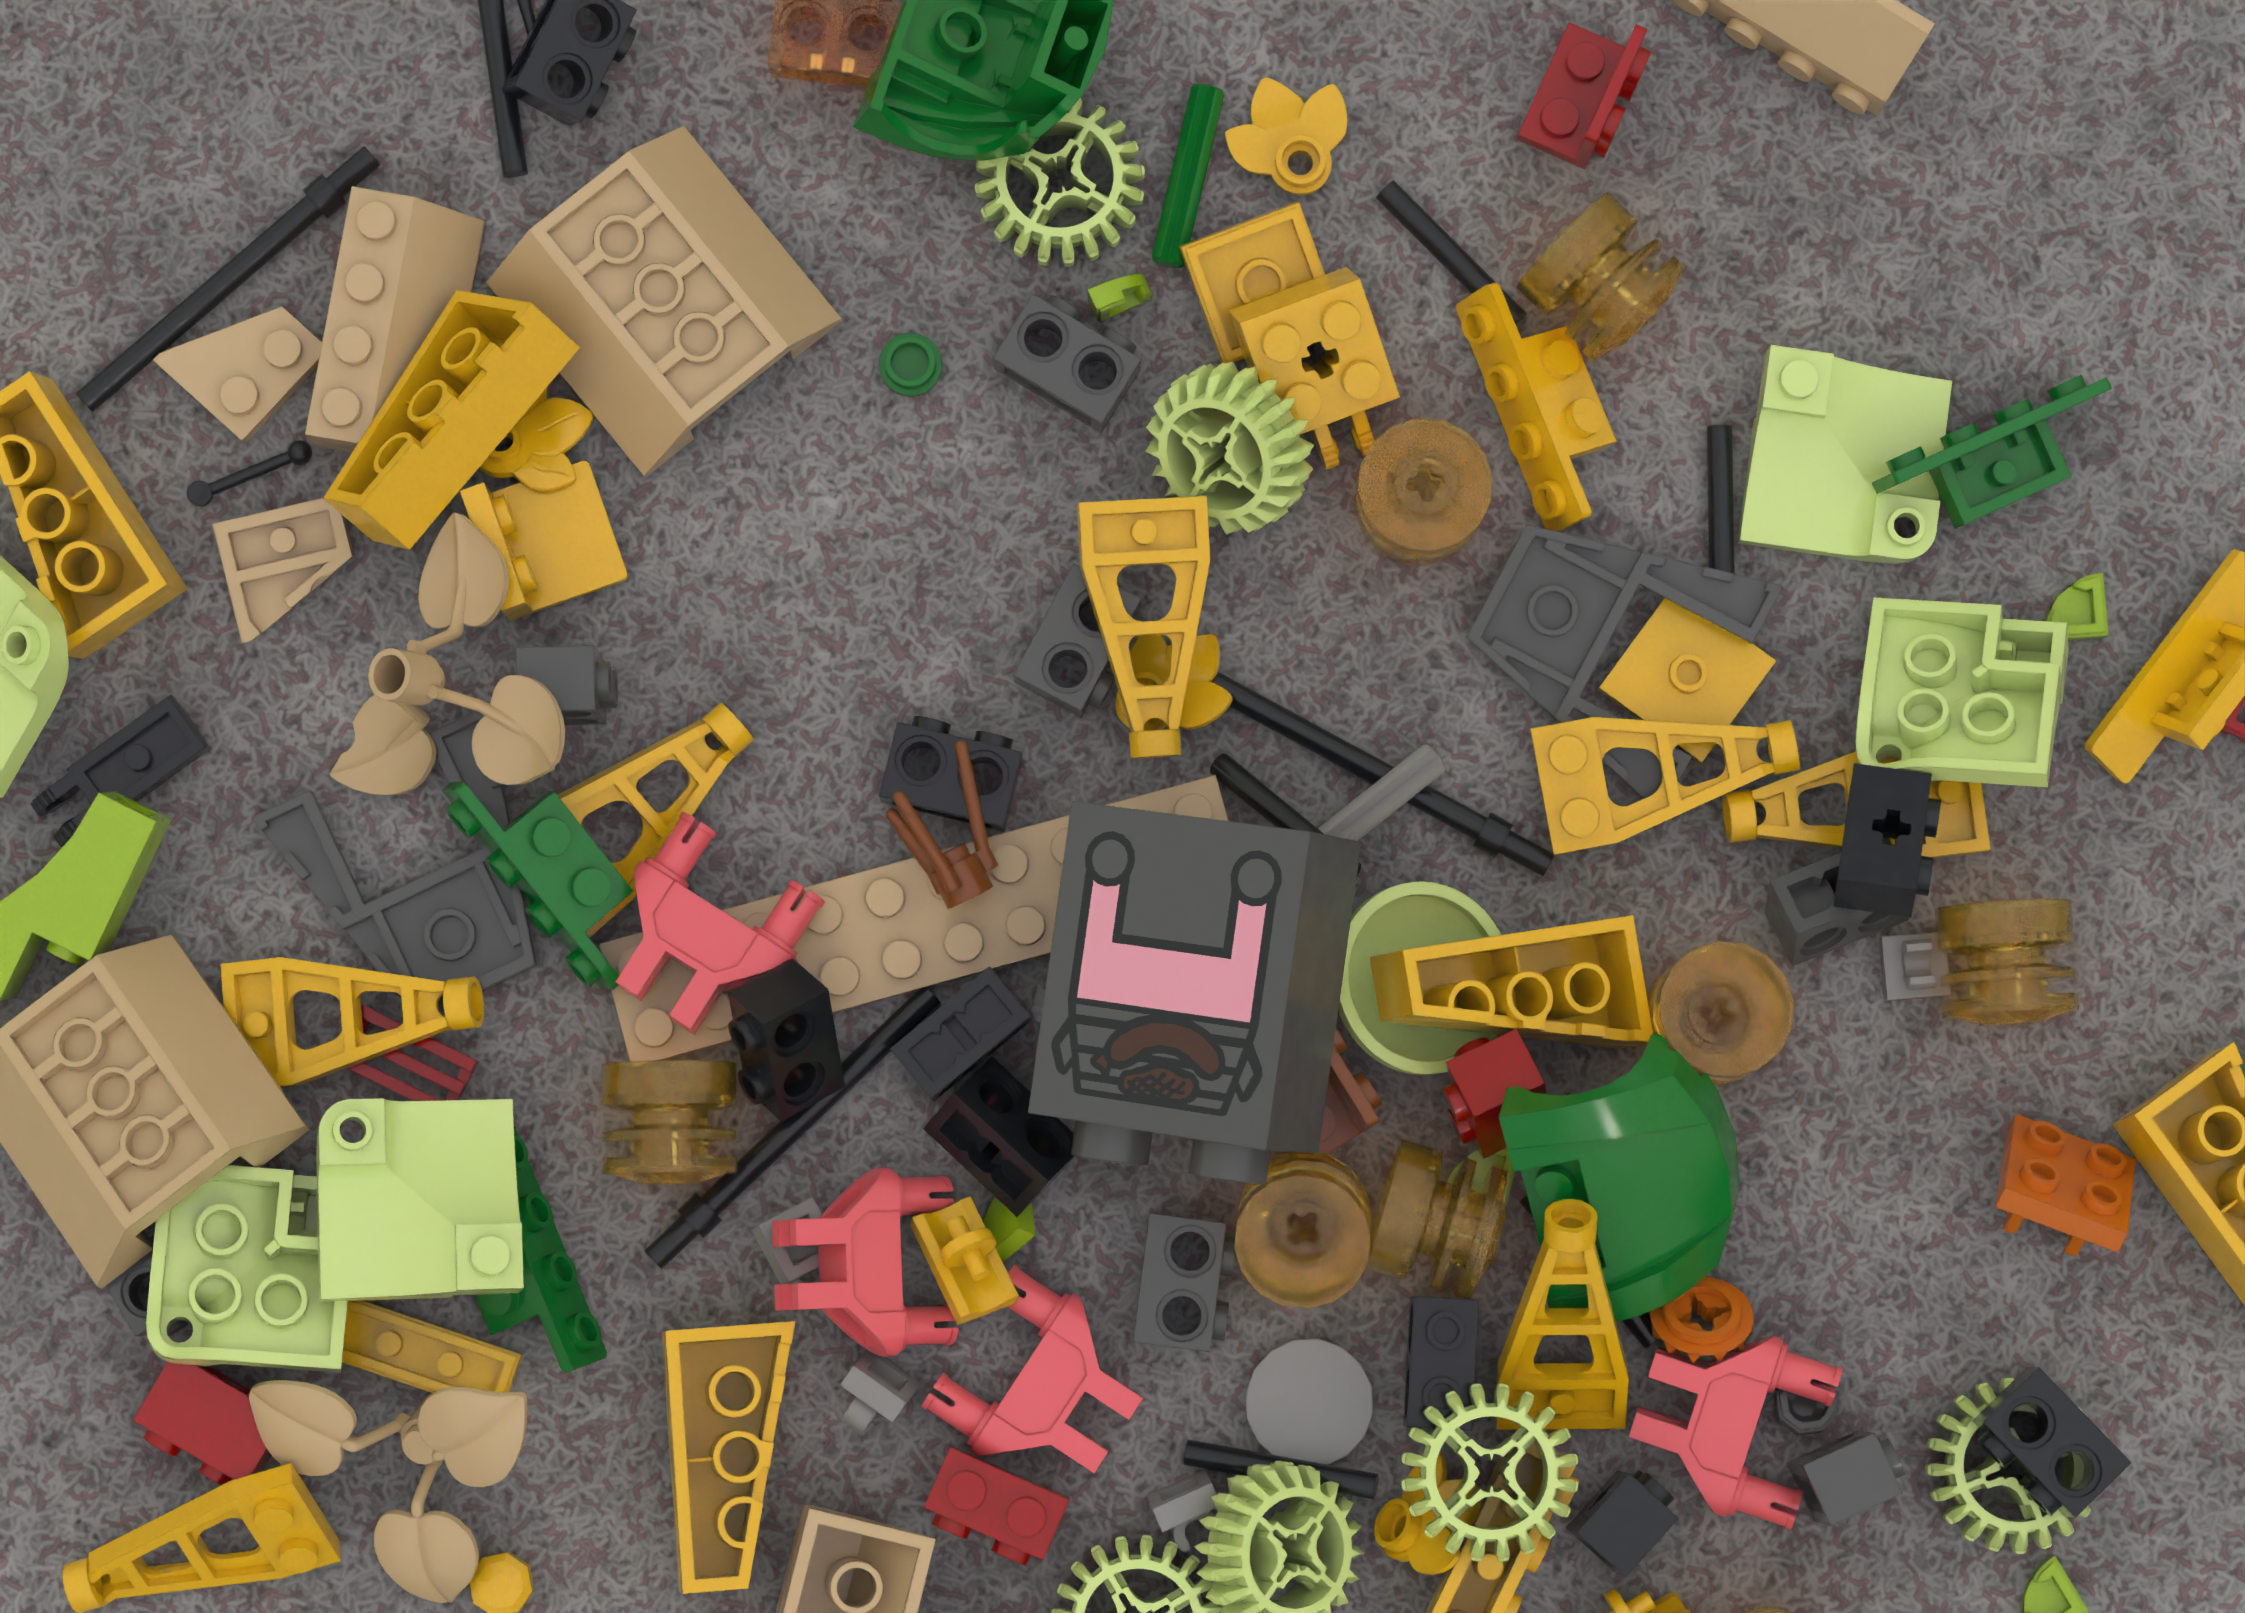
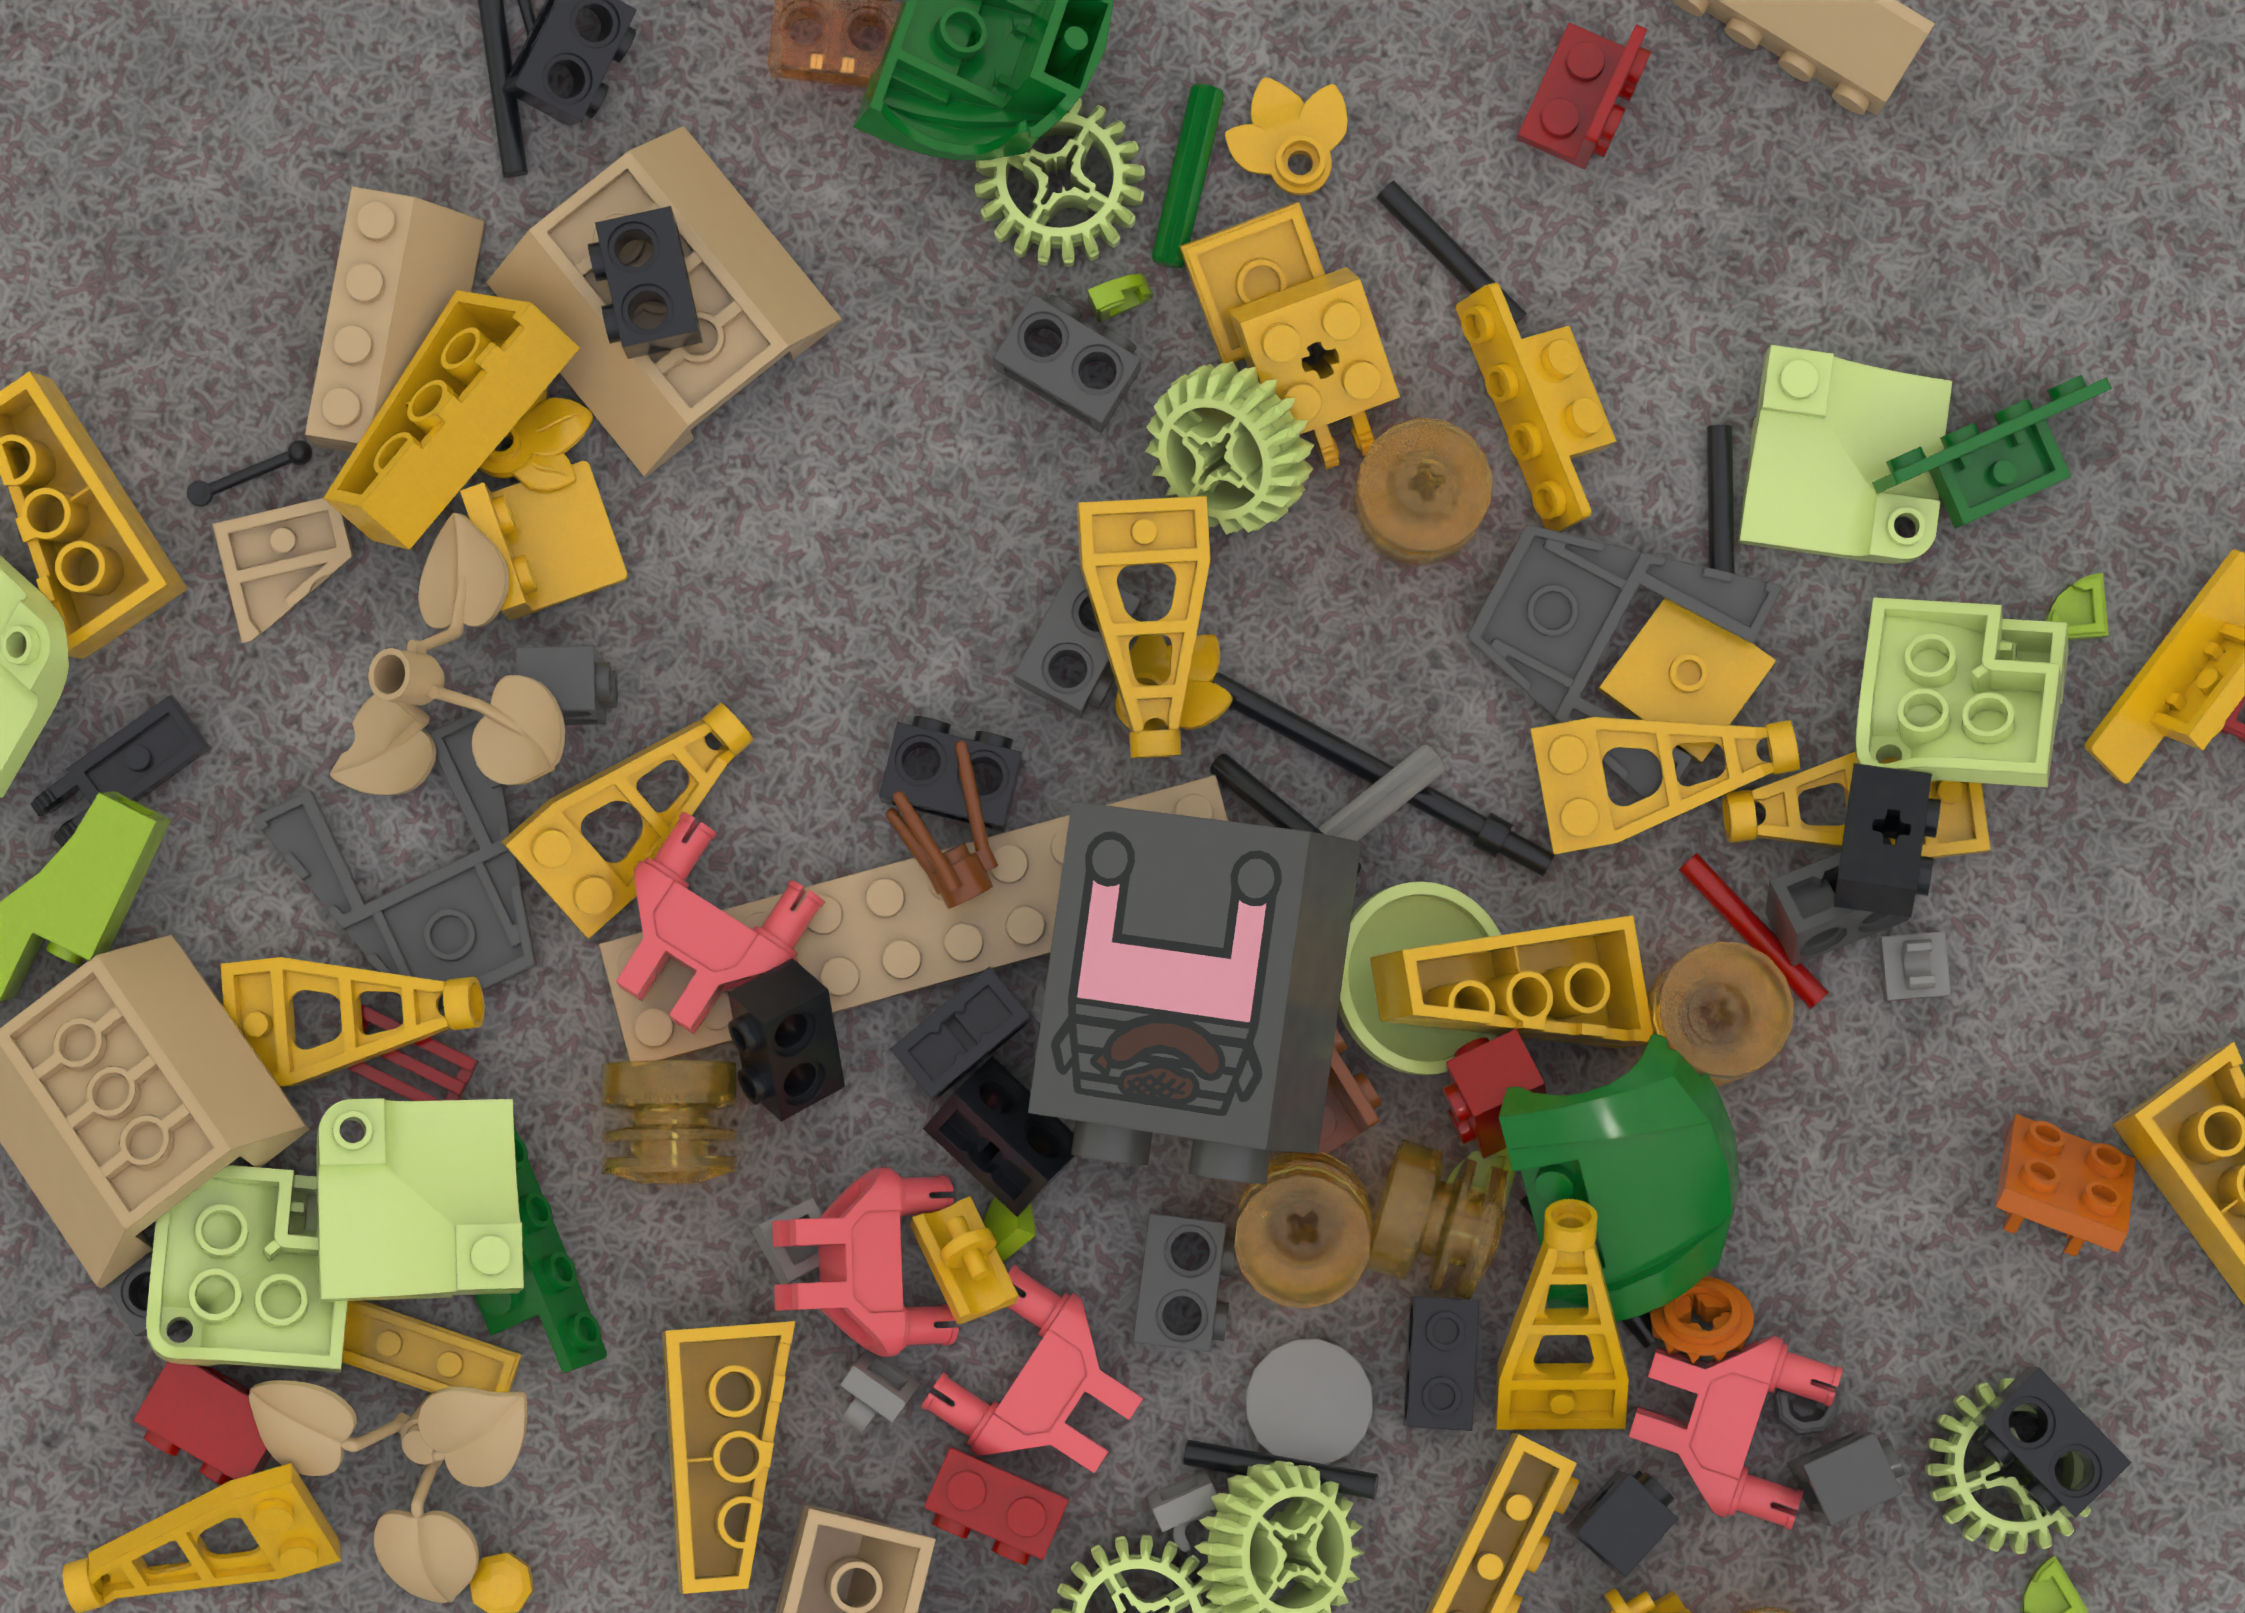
(245, 368): tan wing -> none
(322, 197): black bar -> none
(555, 869): green bracket -> none
(658, 280): none -> black brick
(701, 1213): black bar -> none
(910, 364): green plate -> none
(1403, 1534): yellow plate -> none
(1529, 1512): yellowish green gear -> none
(1602, 277): clear yellow wheel -> none
(1751, 928): none -> red bar
(2006, 960): clear yellow wheel -> none

